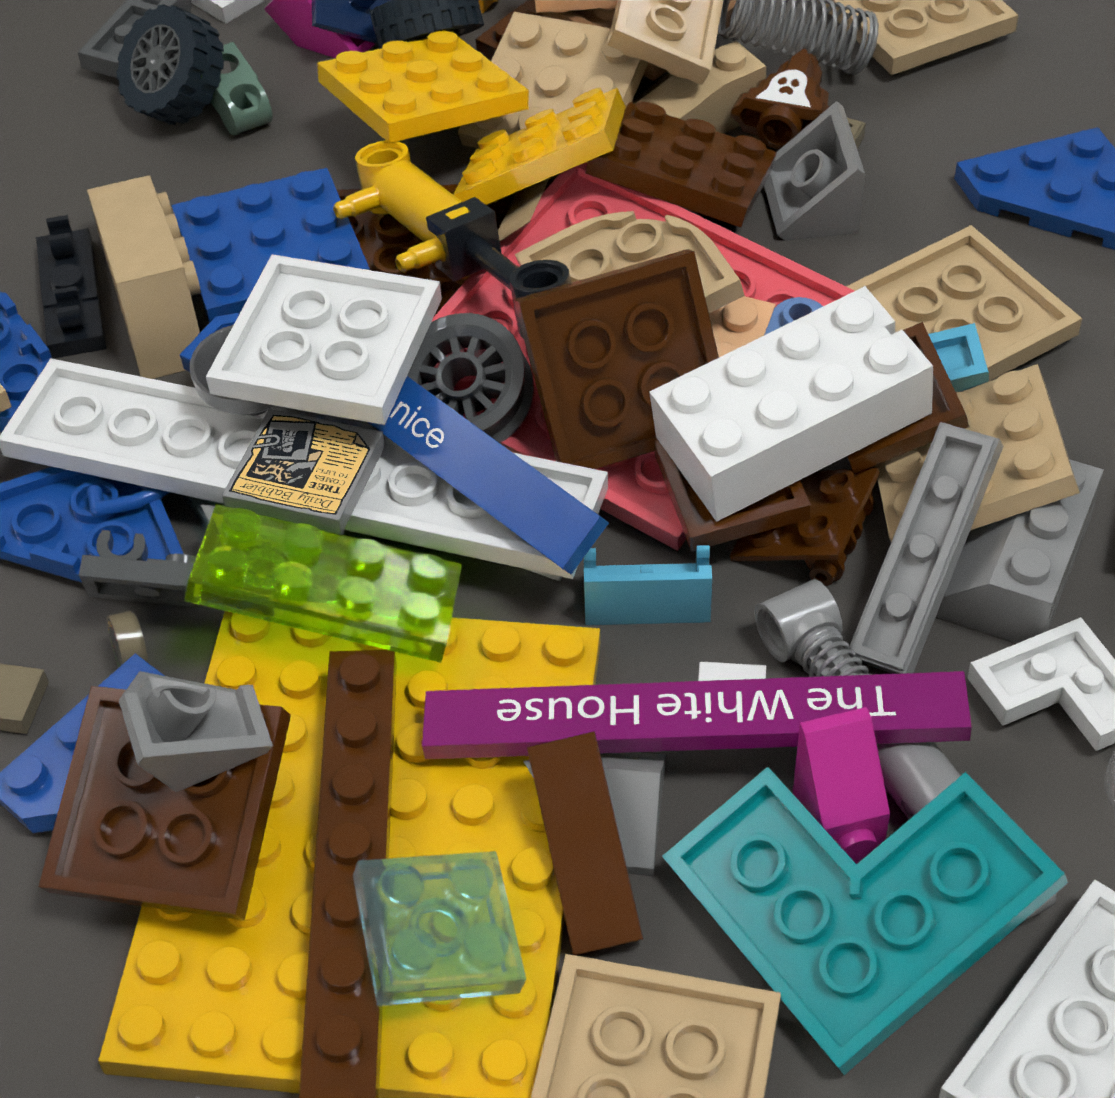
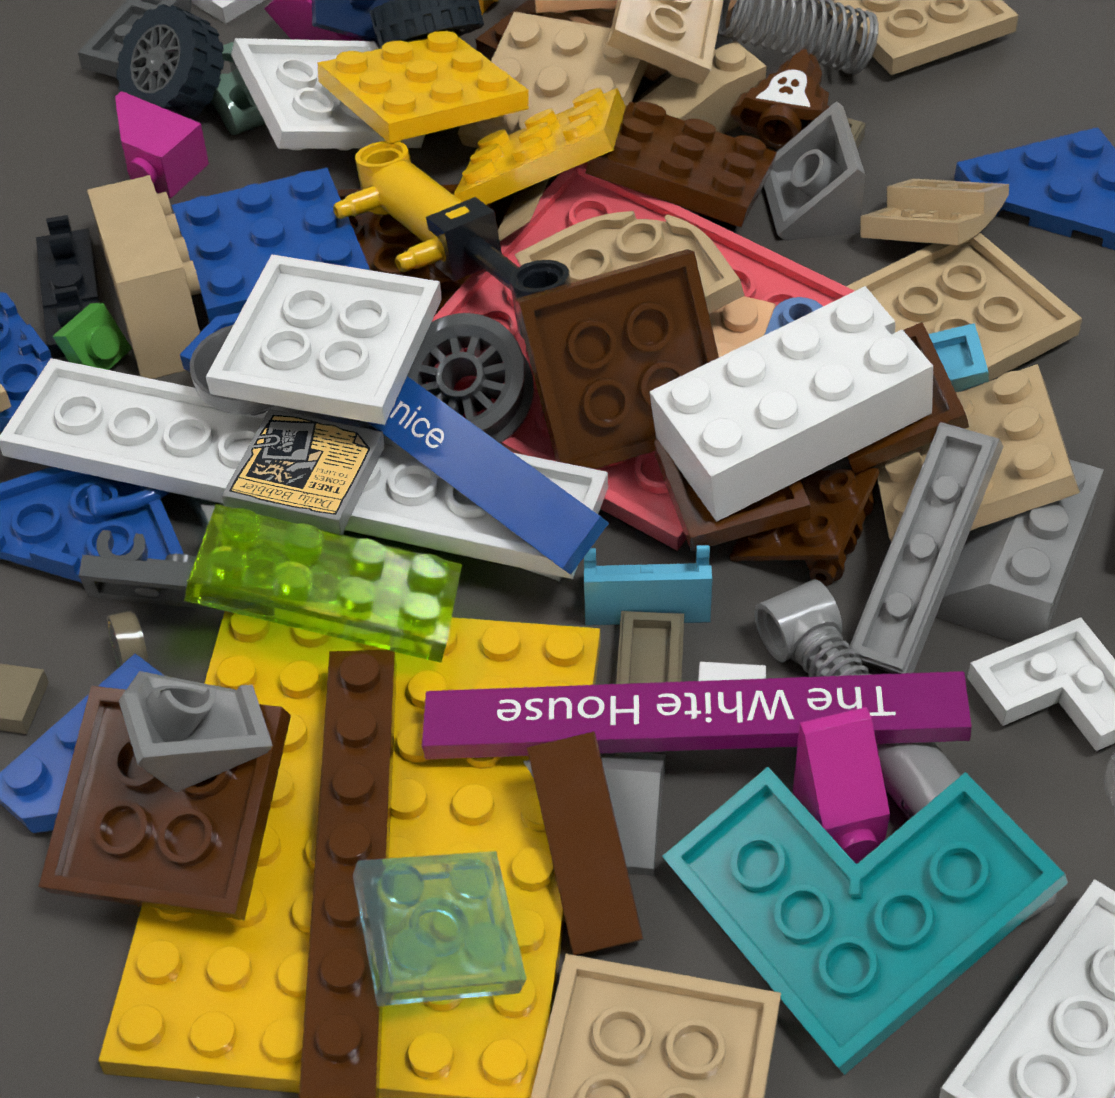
(93, 338): none -> bright green plate
(160, 144): none -> dark pink slope
(293, 102): none -> white plate
(650, 647): none -> dark tan tile
(935, 211): none -> tan slope

